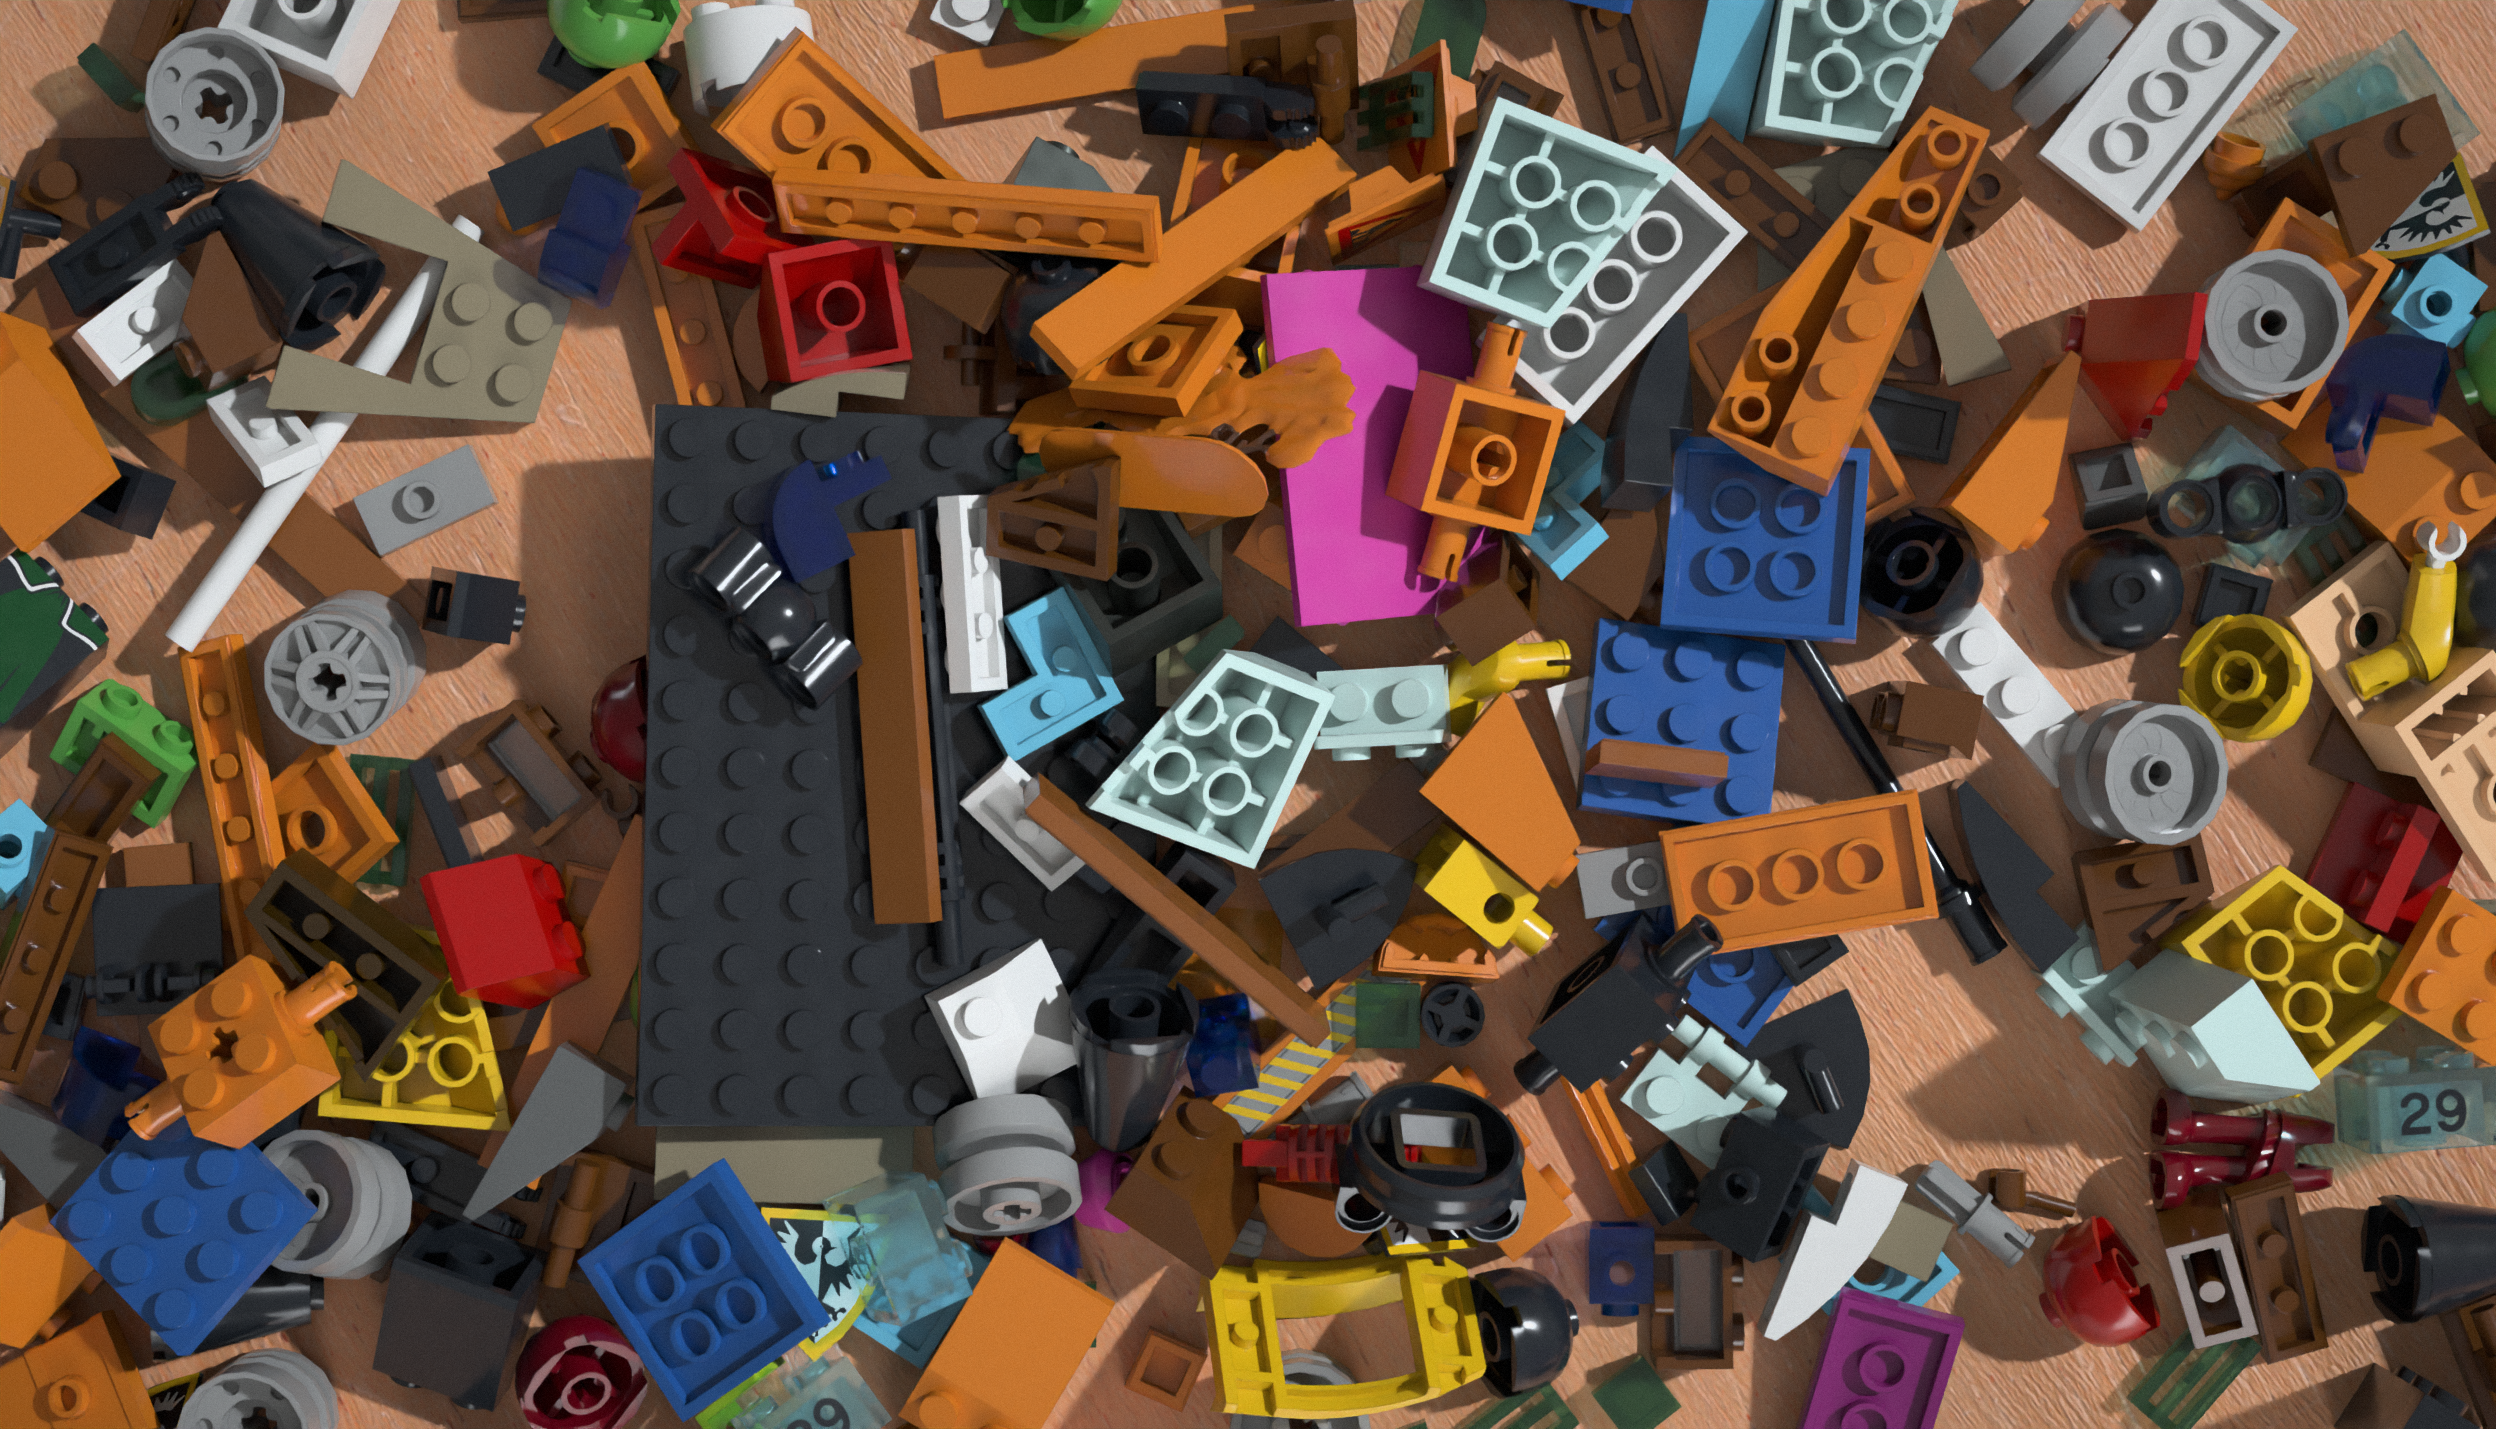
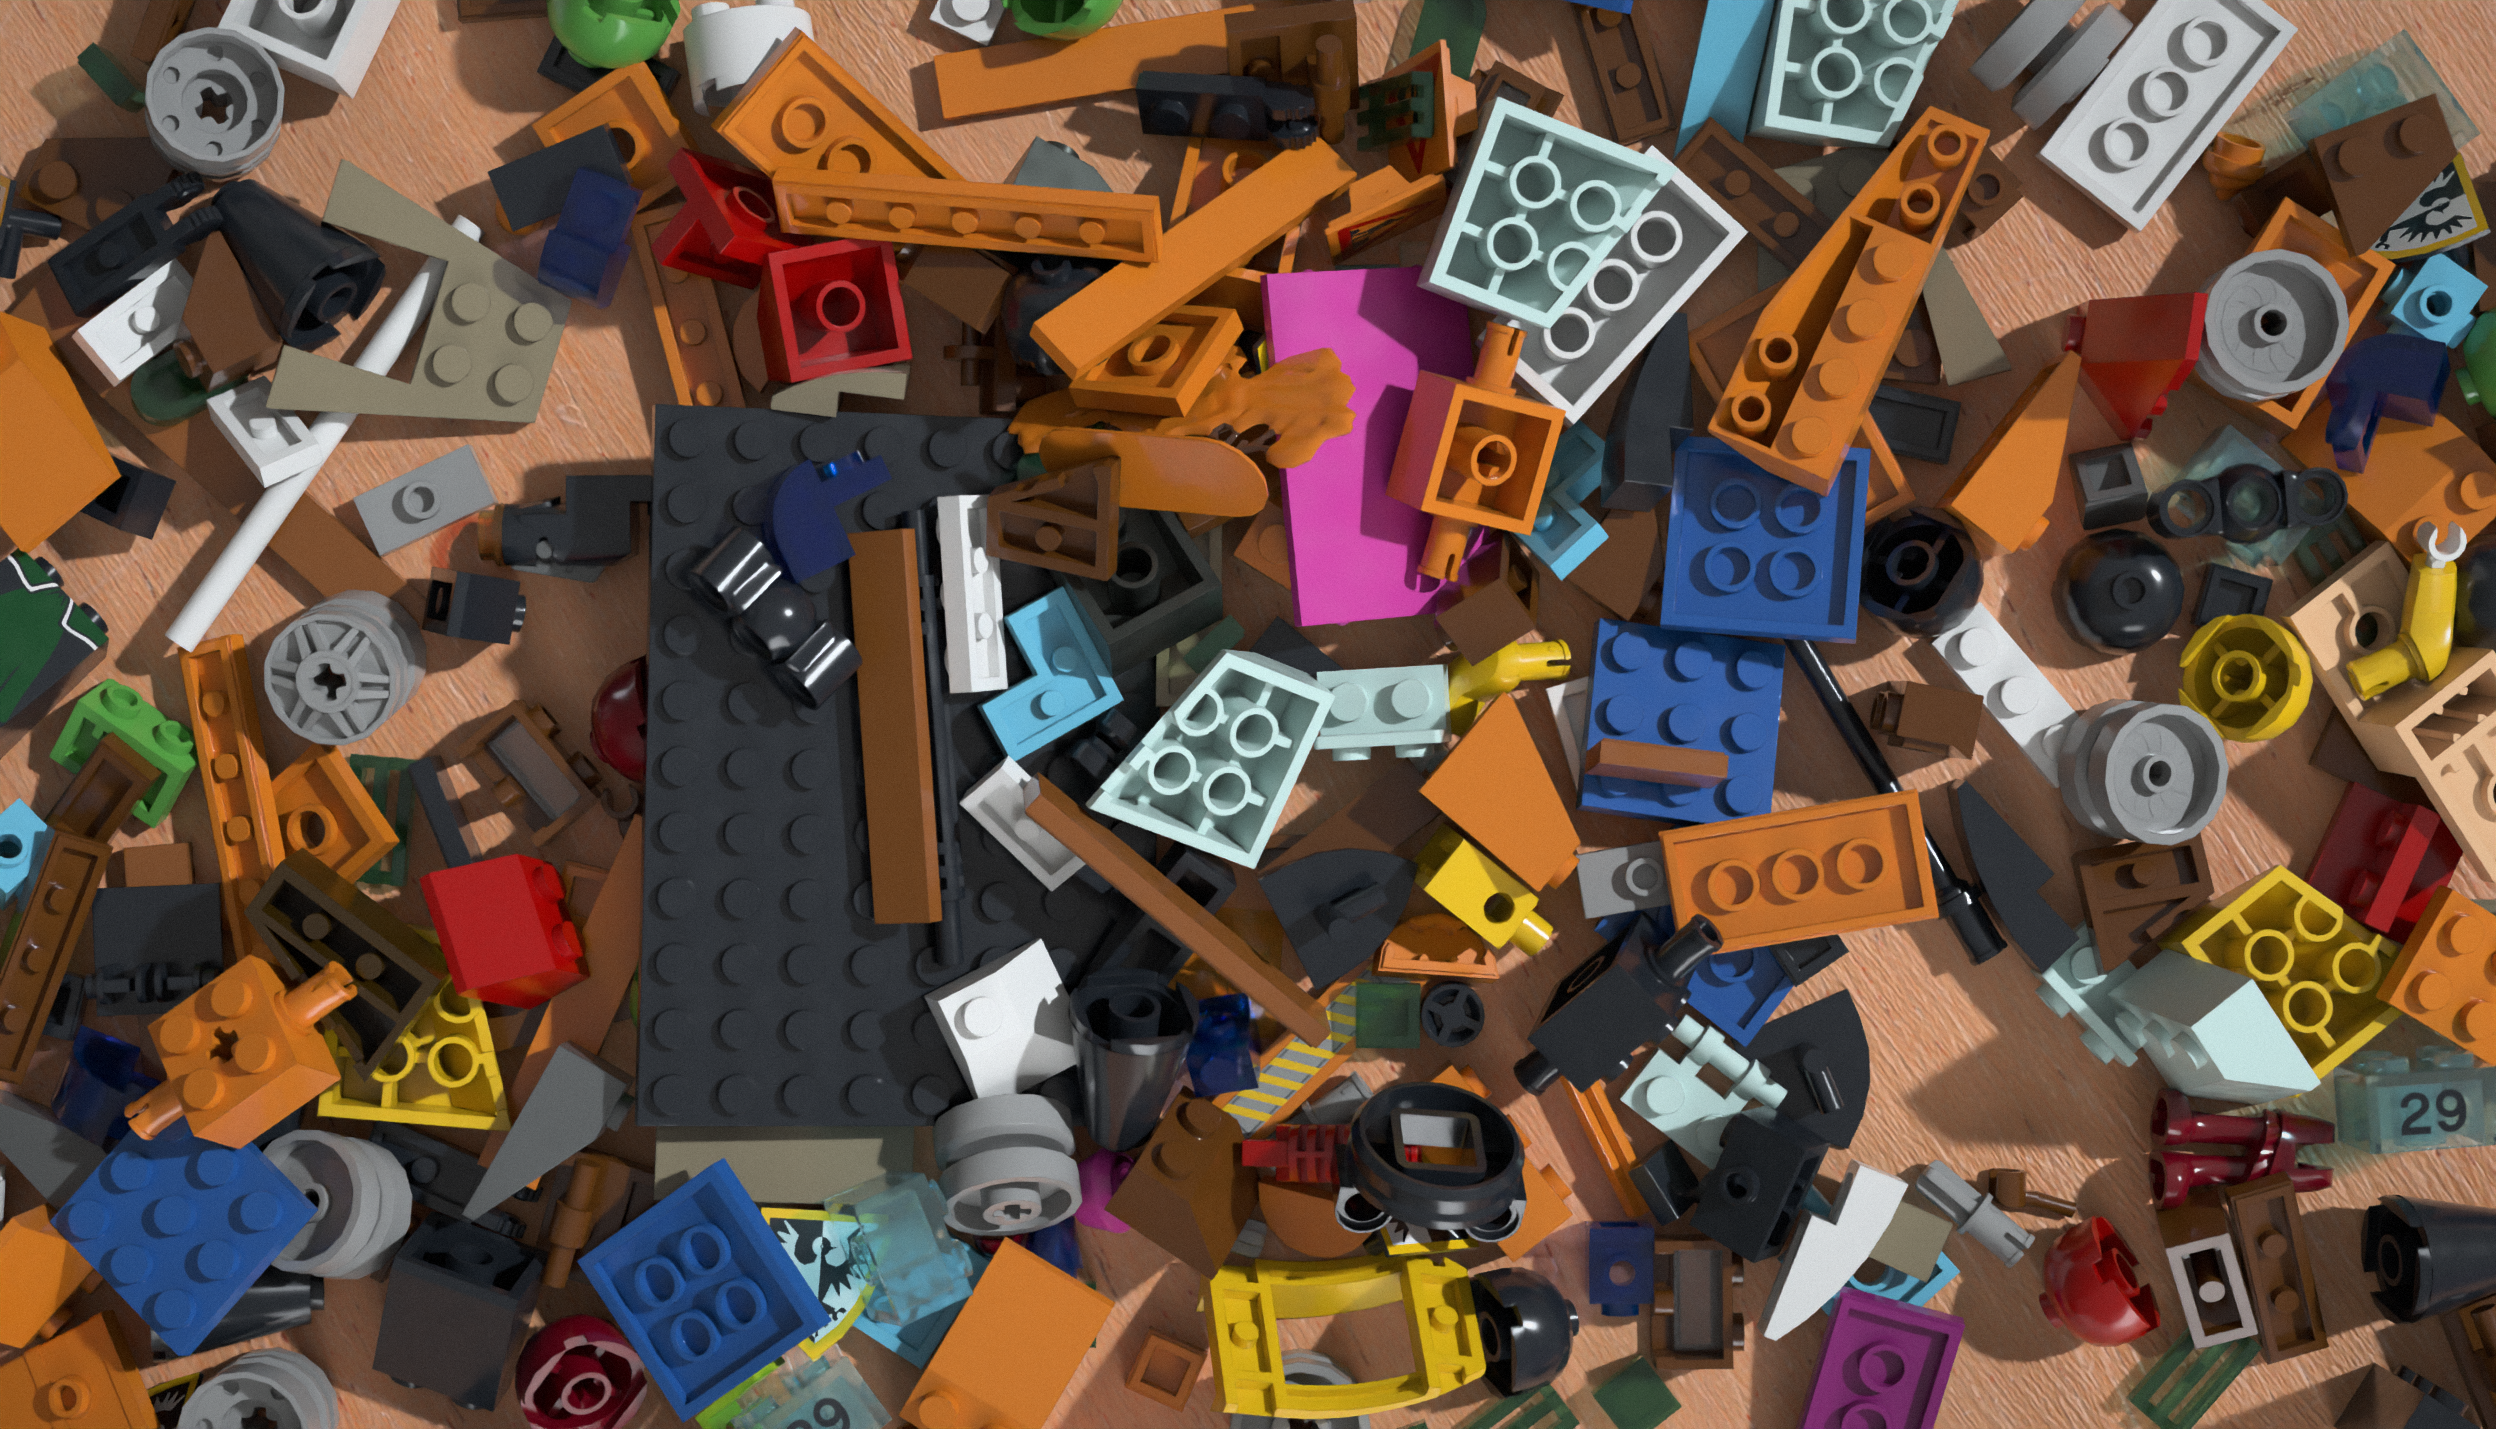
(570, 538): none -> black plate

